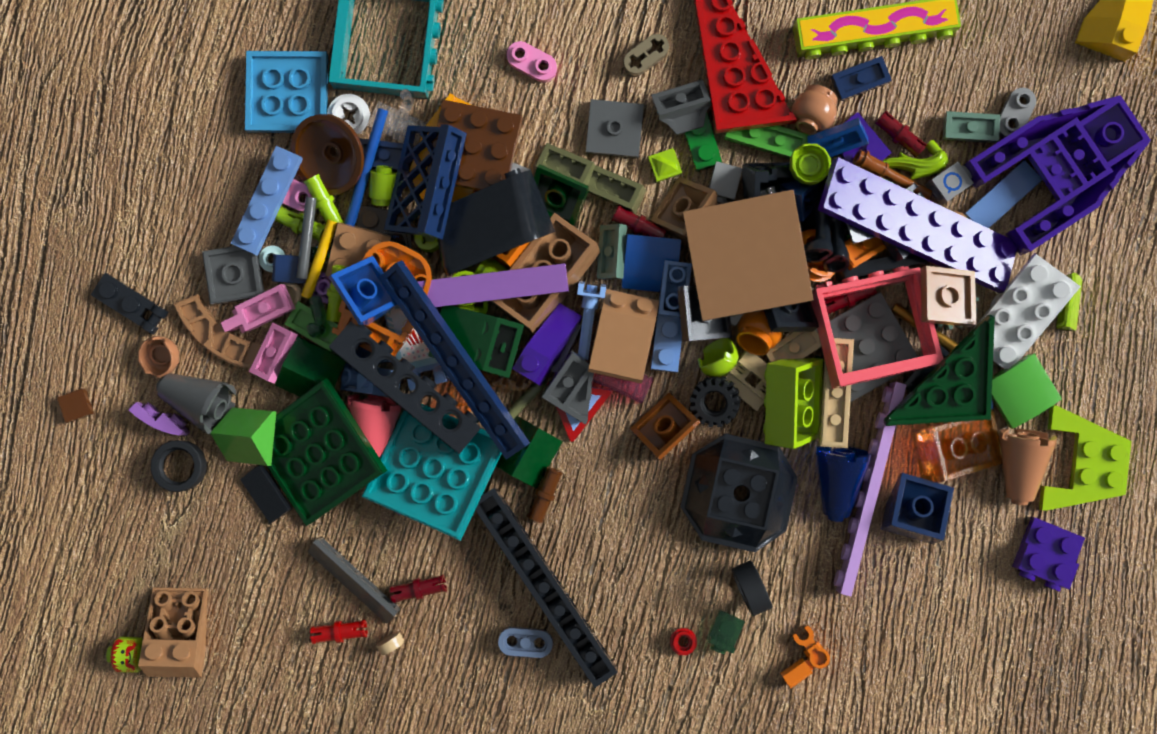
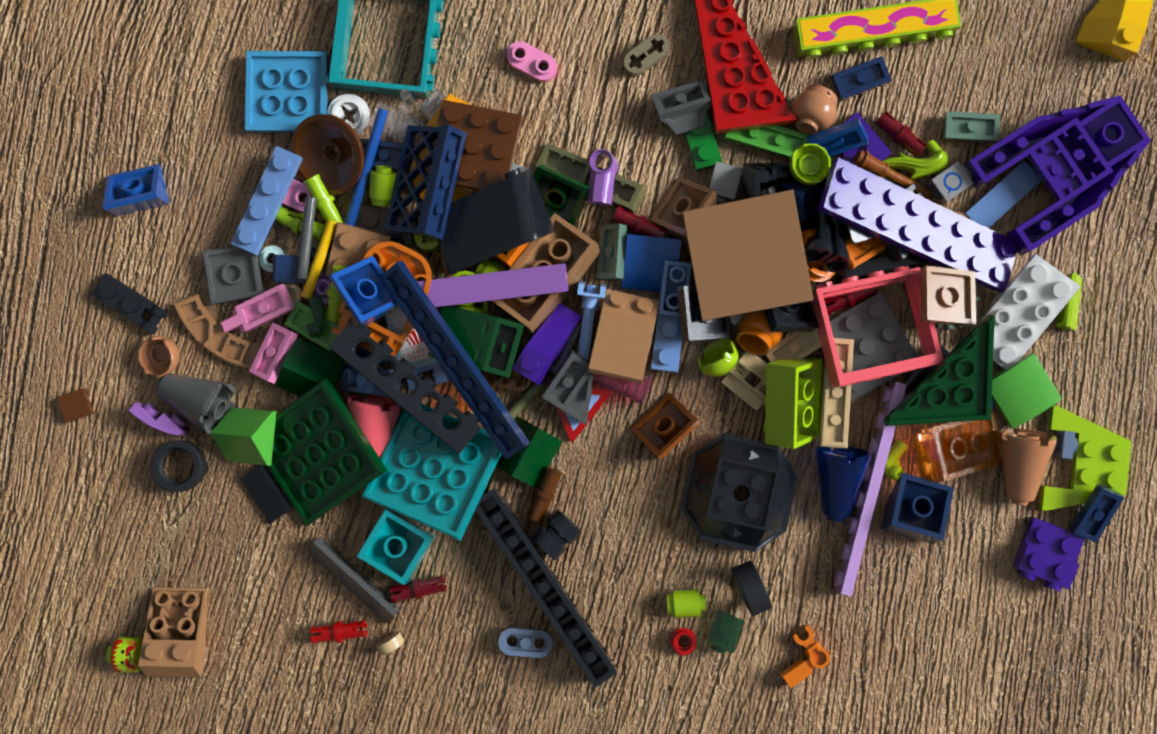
(135, 191): none -> blue slope
(396, 546): none -> teal slope
(432, 103): none -> clear tile
(556, 534): none -> black wheel
(602, 181): none -> medium lavender piece
(614, 128): dark grey plate -> none
(665, 165): lime tile -> none
(686, 603): none -> lime brick
(715, 417): black tyre -> none
(893, 465): none -> lime arm
(908, 317): pearl gold bar -> none
(1015, 111): light grey plate -> none
(1065, 445): none -> sand blue plate
(1096, 513): none -> dark blue plate

